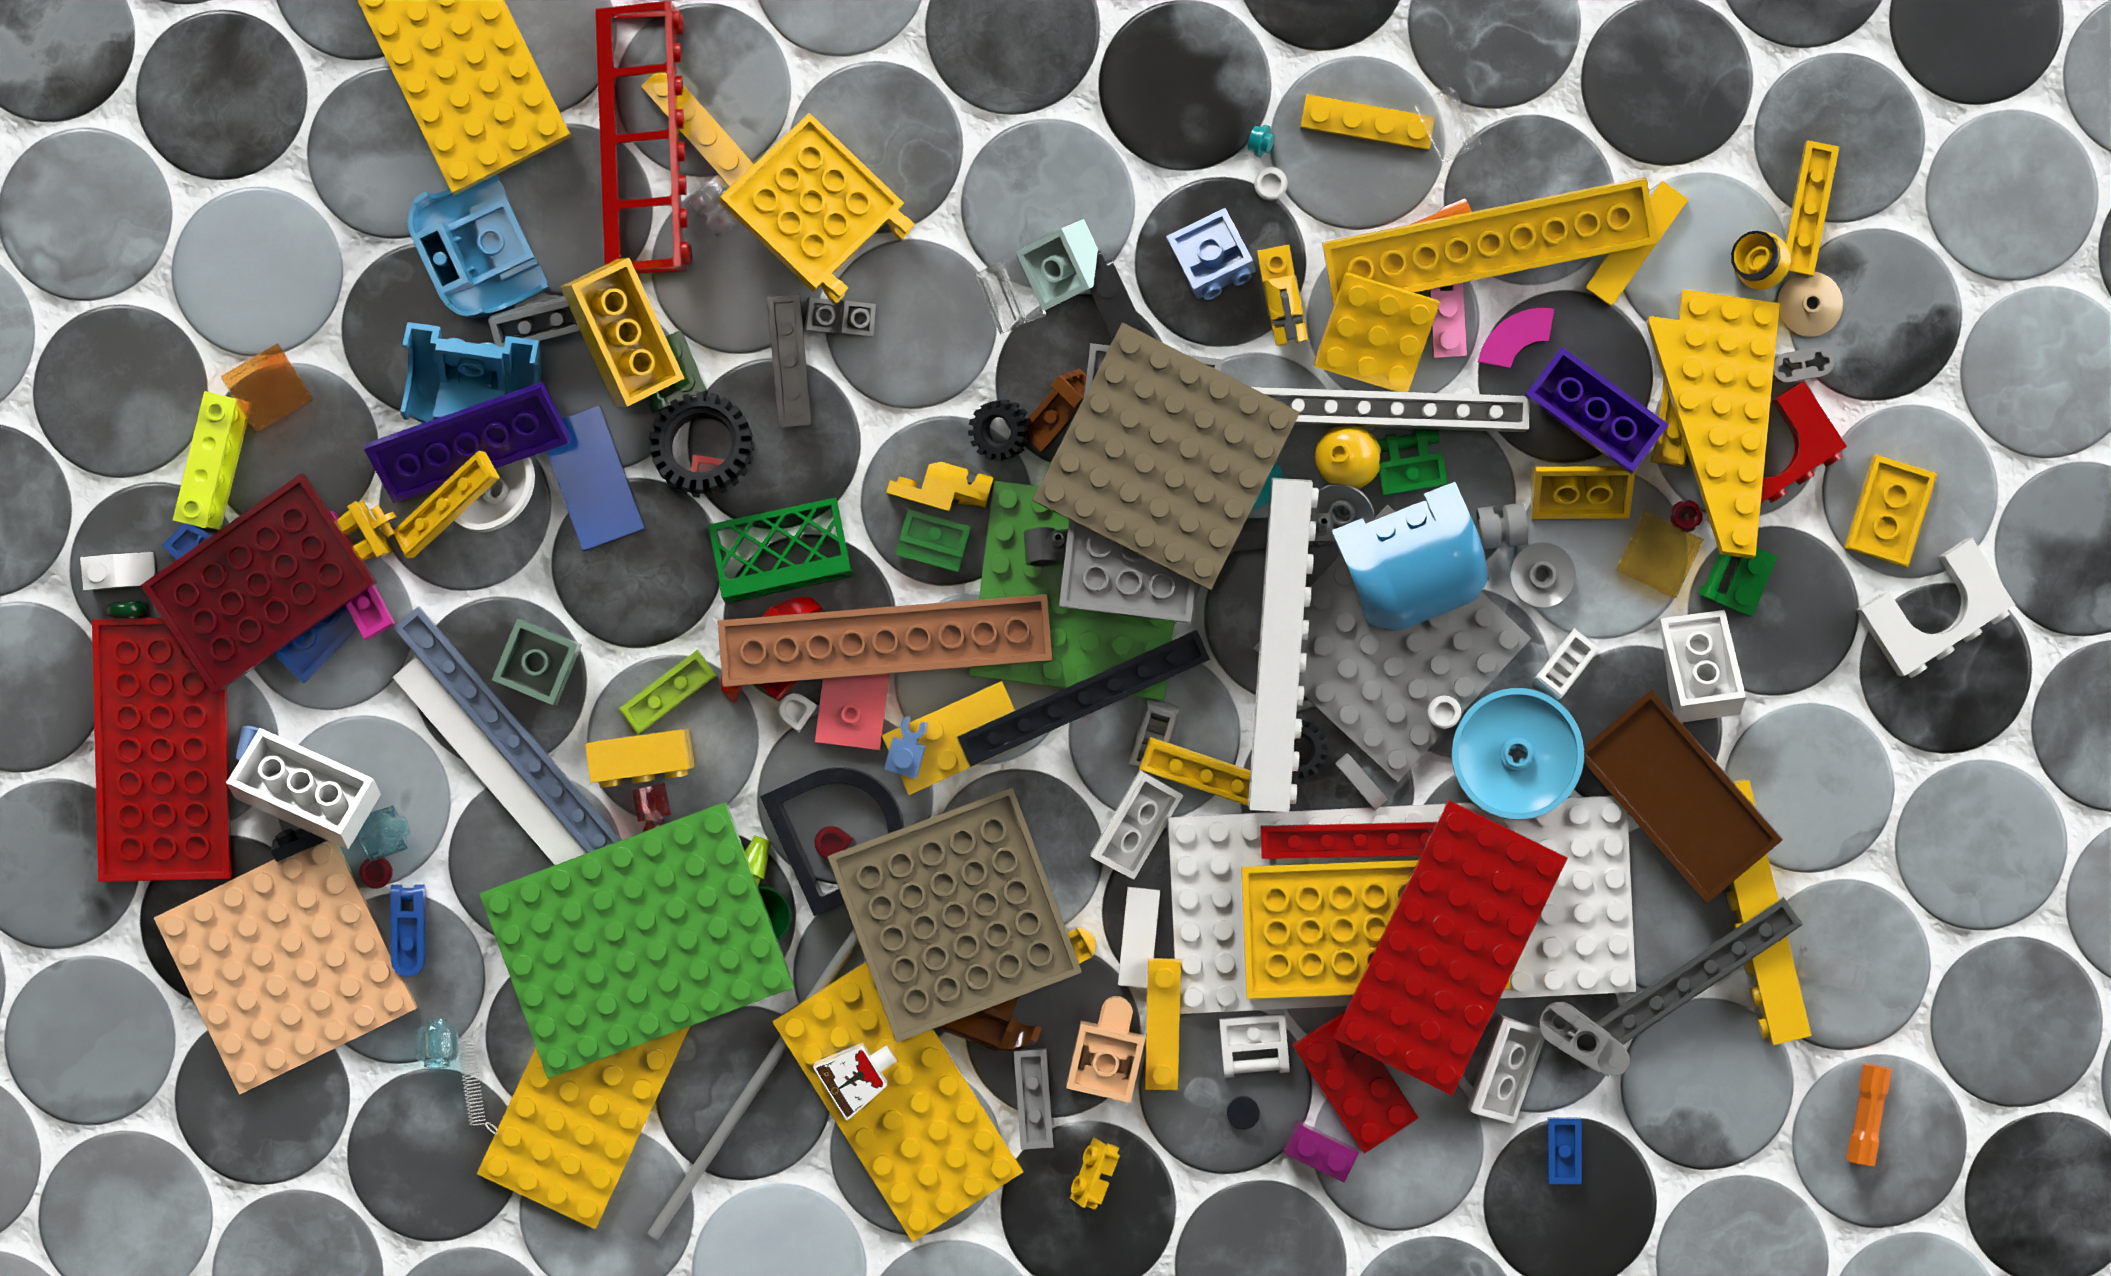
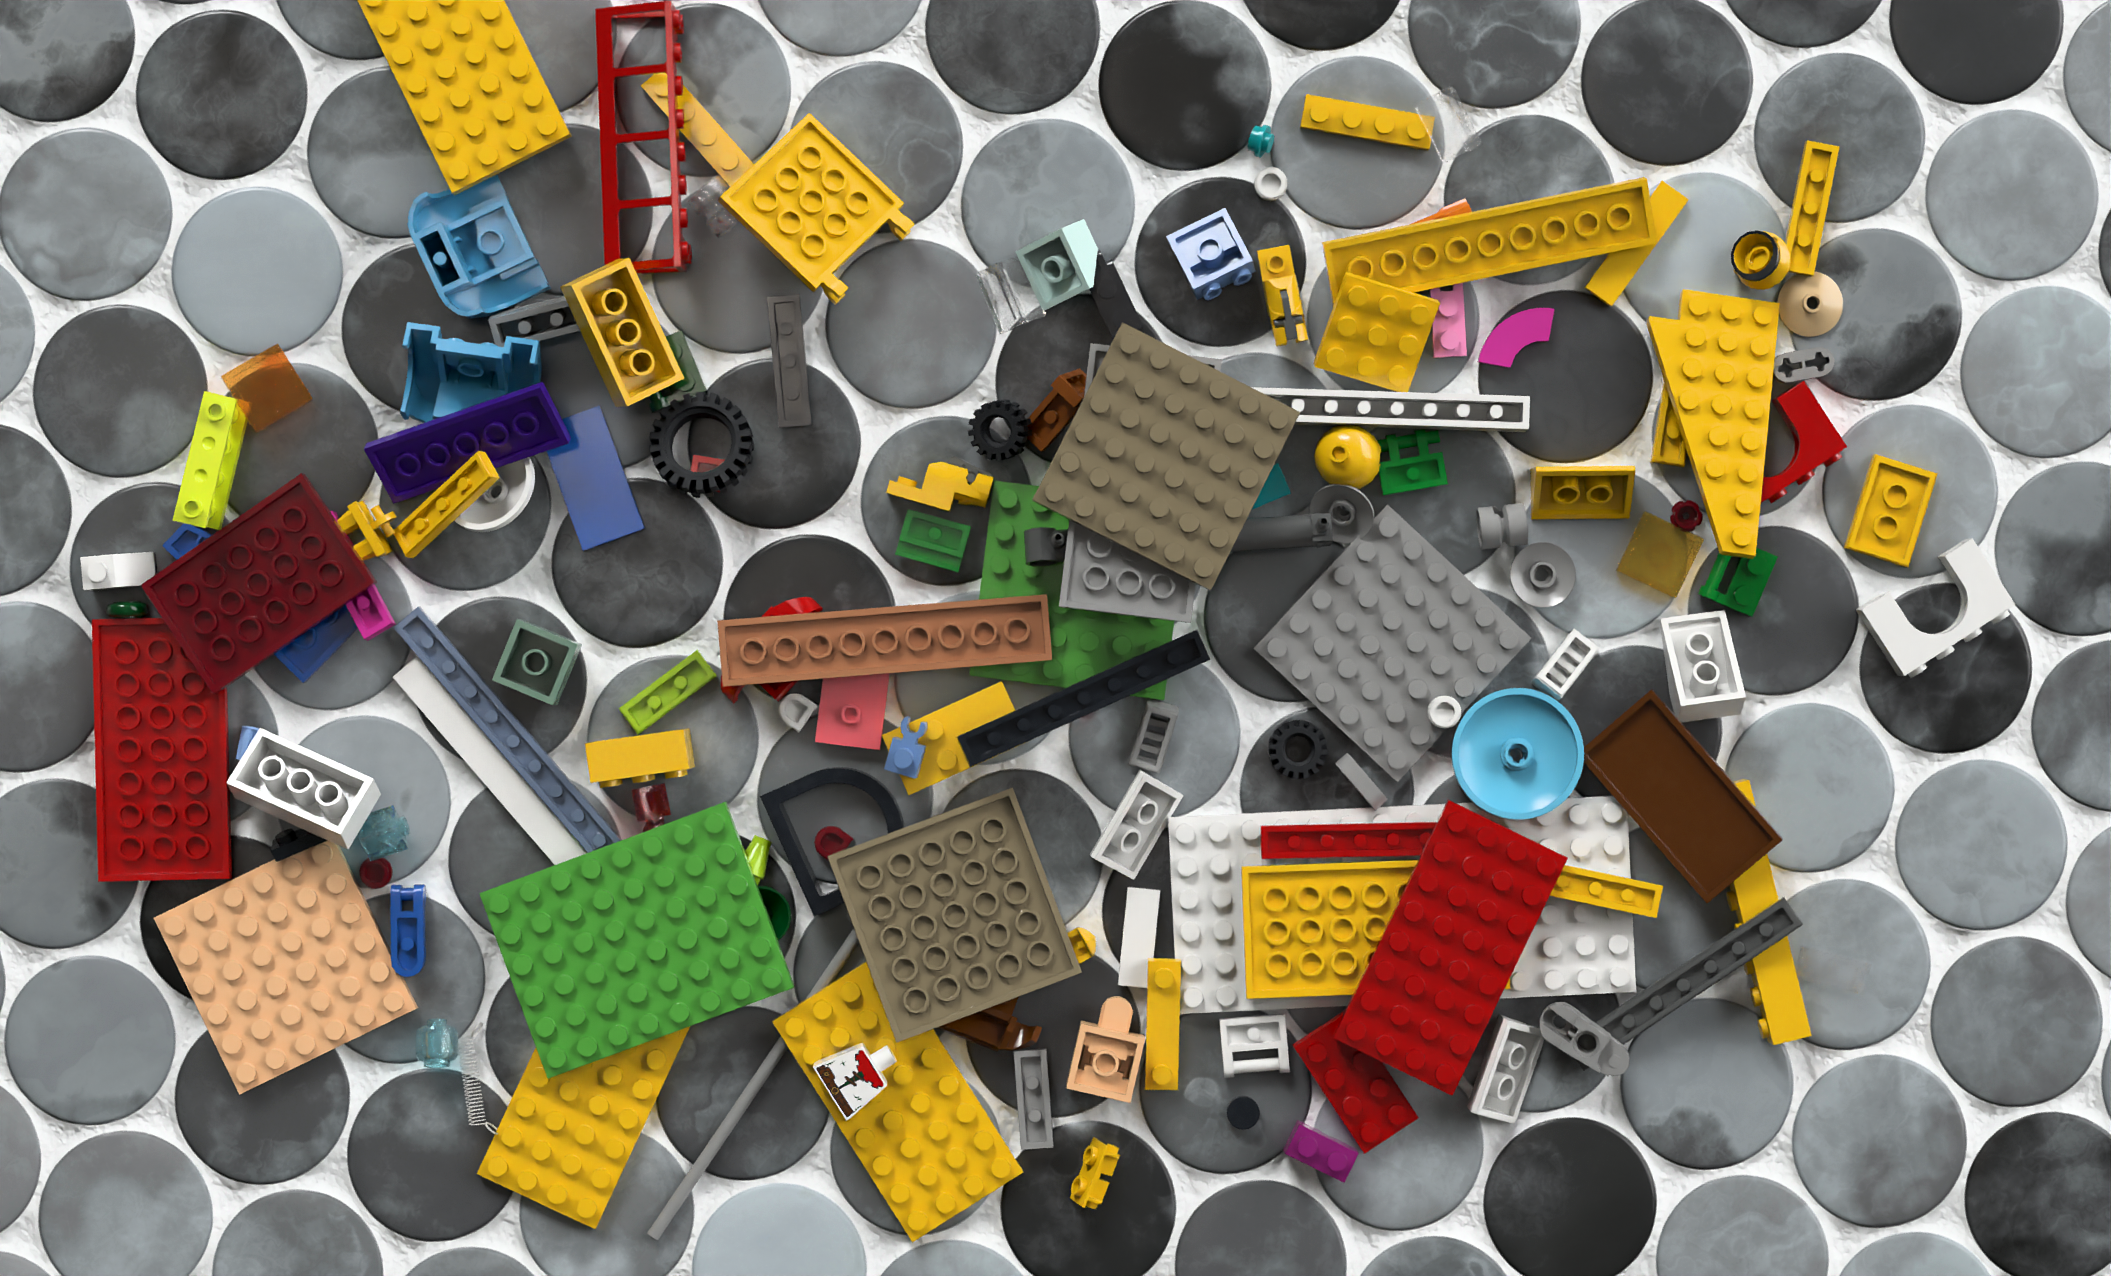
(779, 578): green fence -> none
(842, 318): light grey slope -> none
(1196, 770): yellow tile -> none
(1280, 644): white brick -> none
(1415, 560): dark azure piece -> none
(1564, 1150): blue plate -> none
(1596, 410): dark purple slope -> none
(1608, 891): none -> yellow plate
(1872, 1093): orange axle -> none

